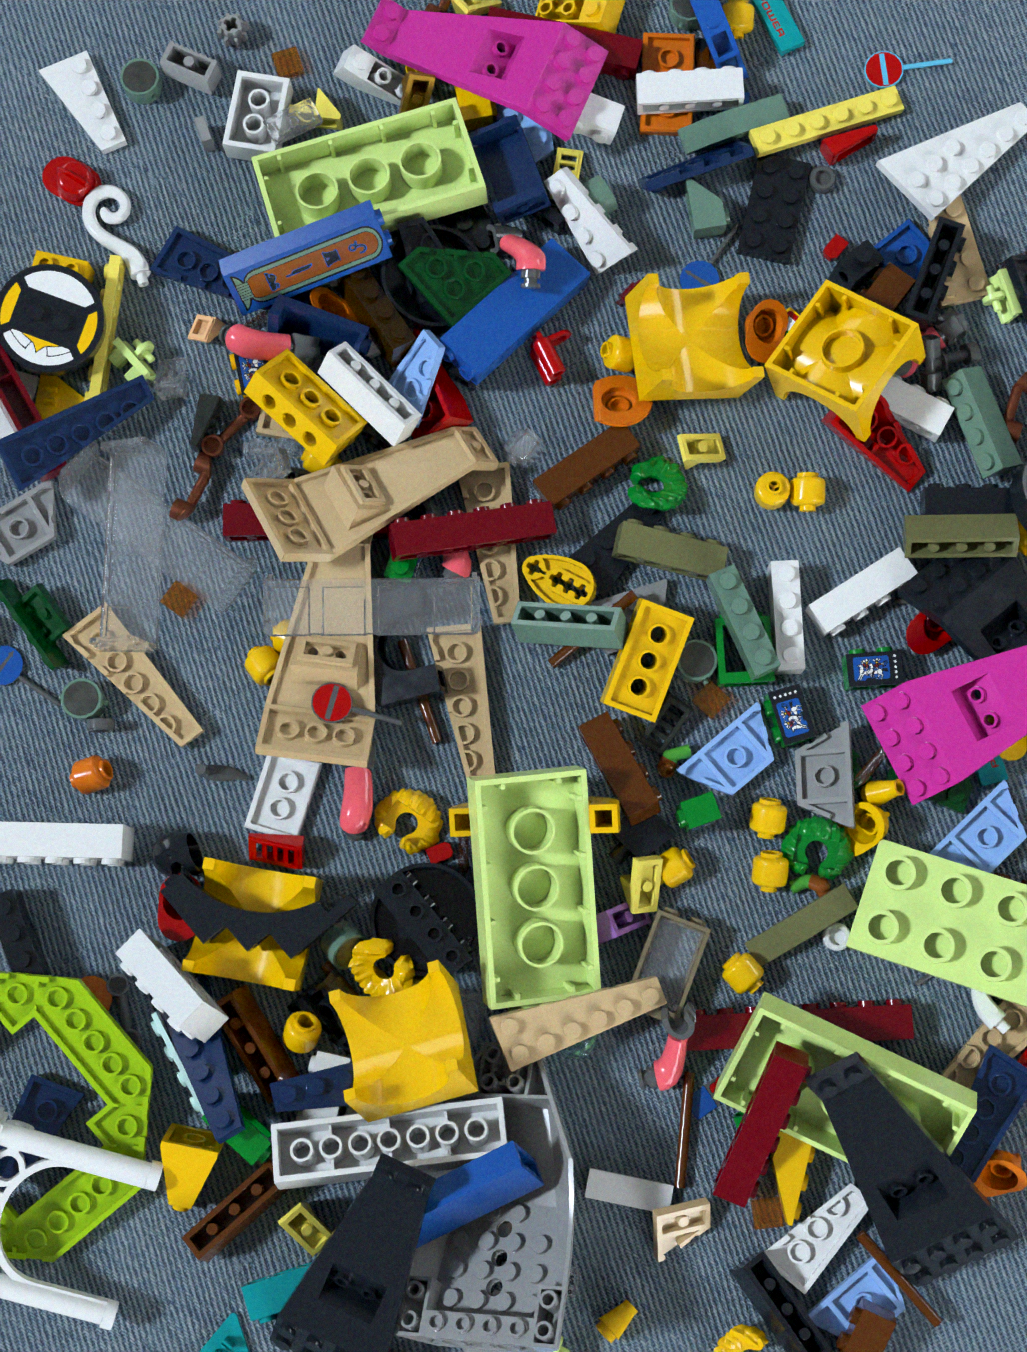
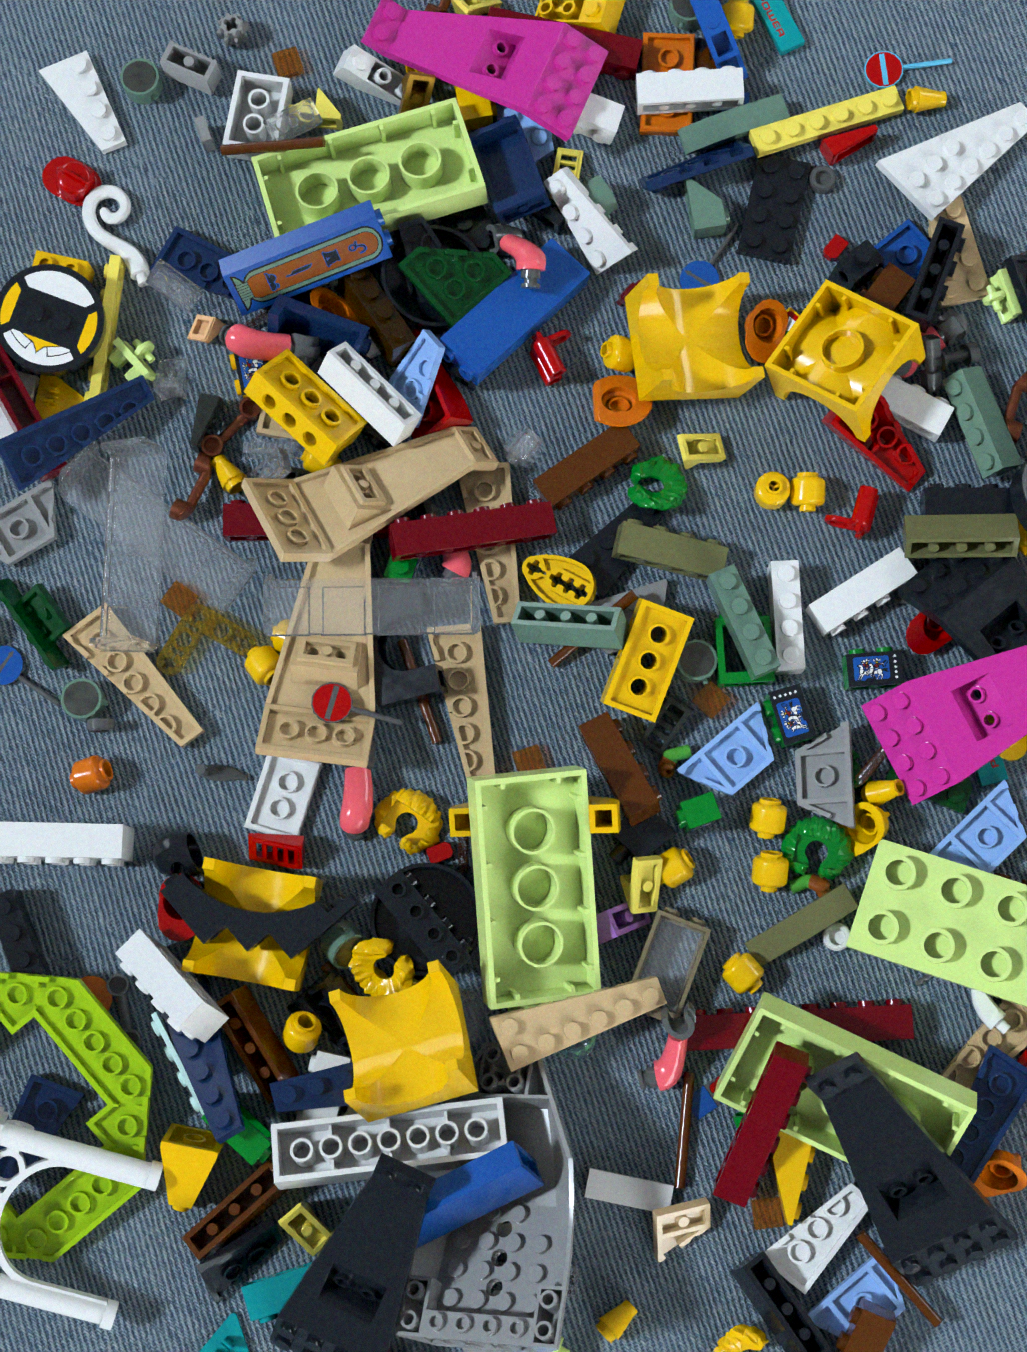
(174, 286): none -> clear plate
(205, 628): none -> clear yellow beam
(228, 474): none -> yellow cone
(232, 1260): none -> black wing
(272, 146): none -> reddish brown bar
(528, 759): none -> clear orange tile
(862, 514): none -> red piece
(924, 99): none -> yellow cone

